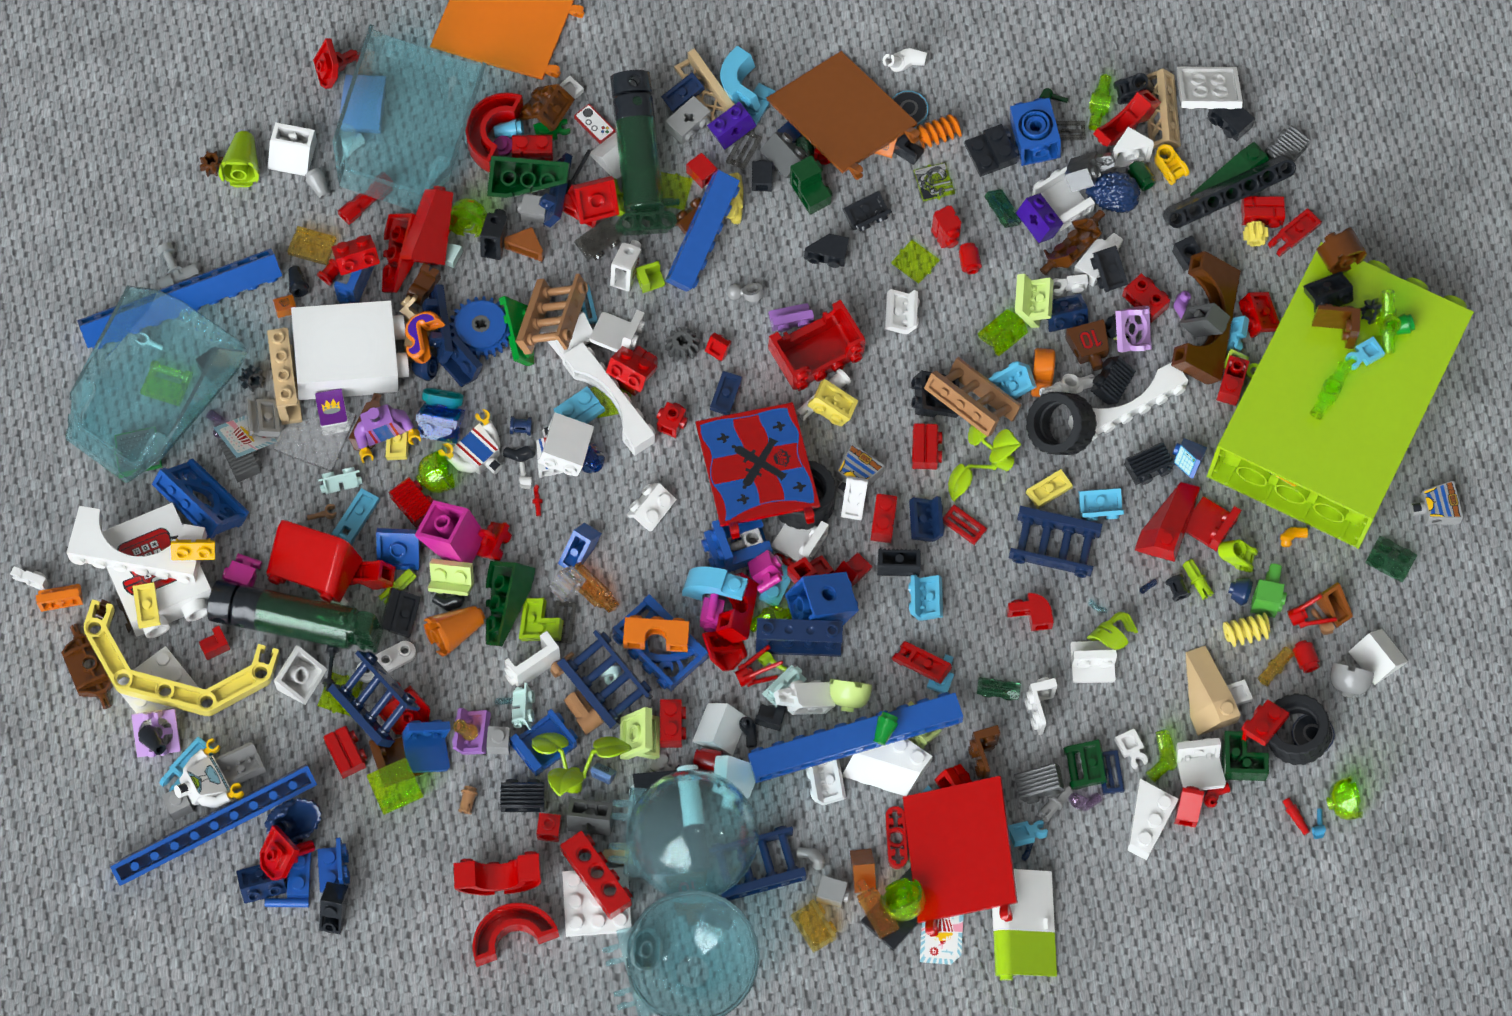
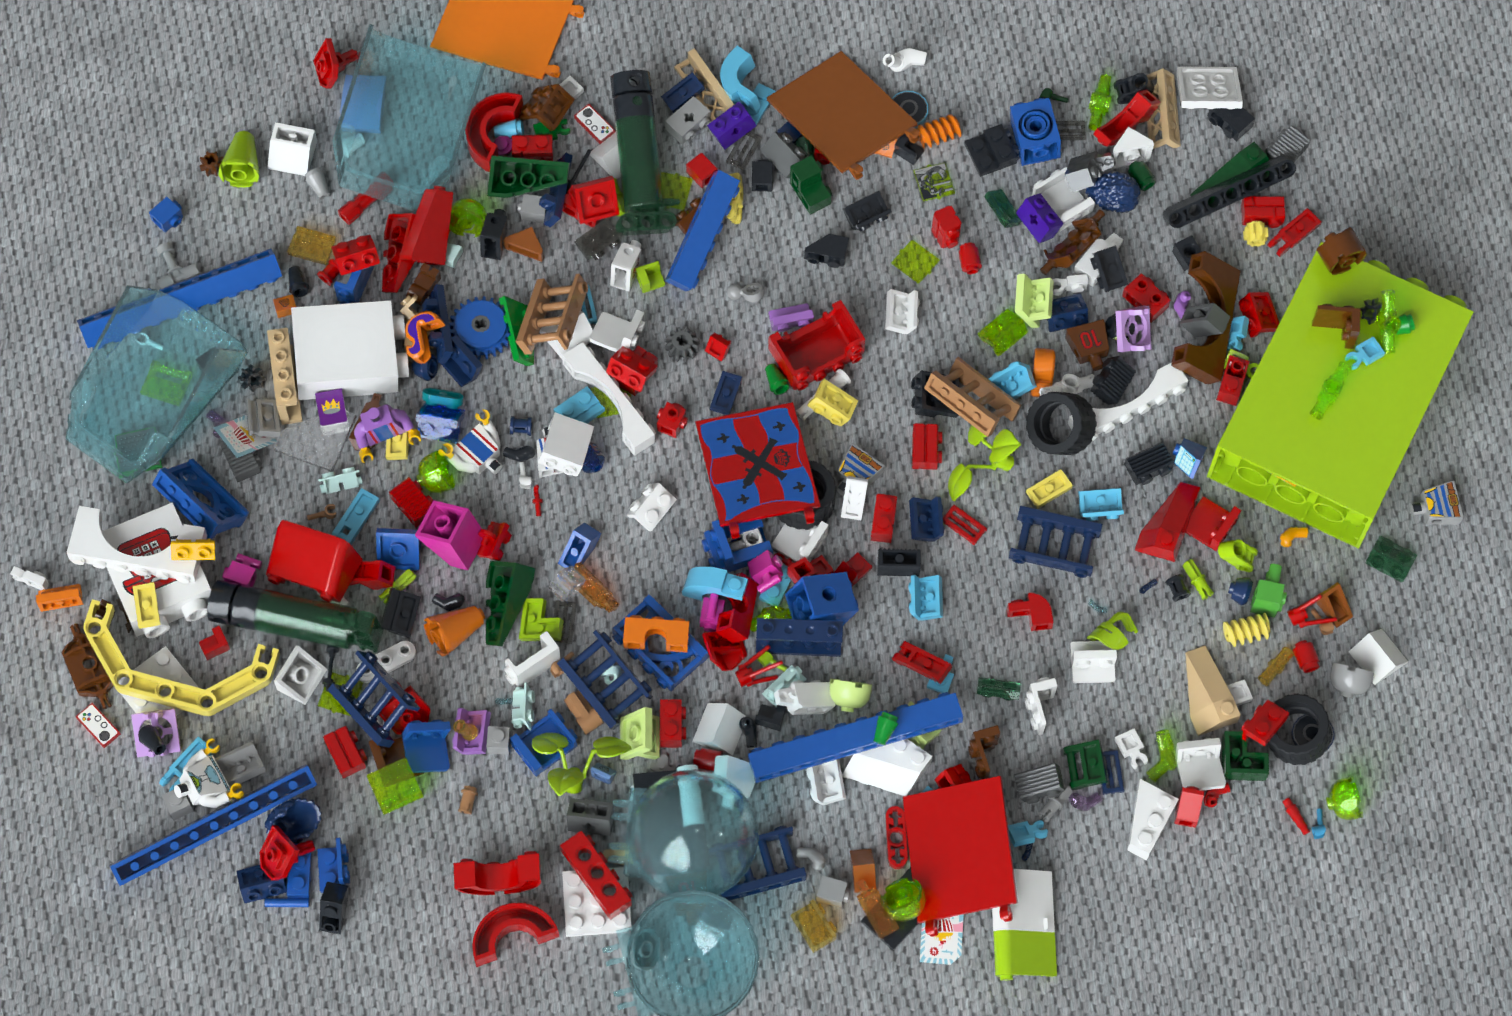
(98, 725): none -> tile
(166, 214): none -> blue brick
(451, 577): yellowish green bracket -> none
(522, 796): black brick -> none
(549, 827): red brick -> none
(777, 381): none -> green cone
(1173, 167): yellow piece -> none
(1330, 290): black bracket -> none

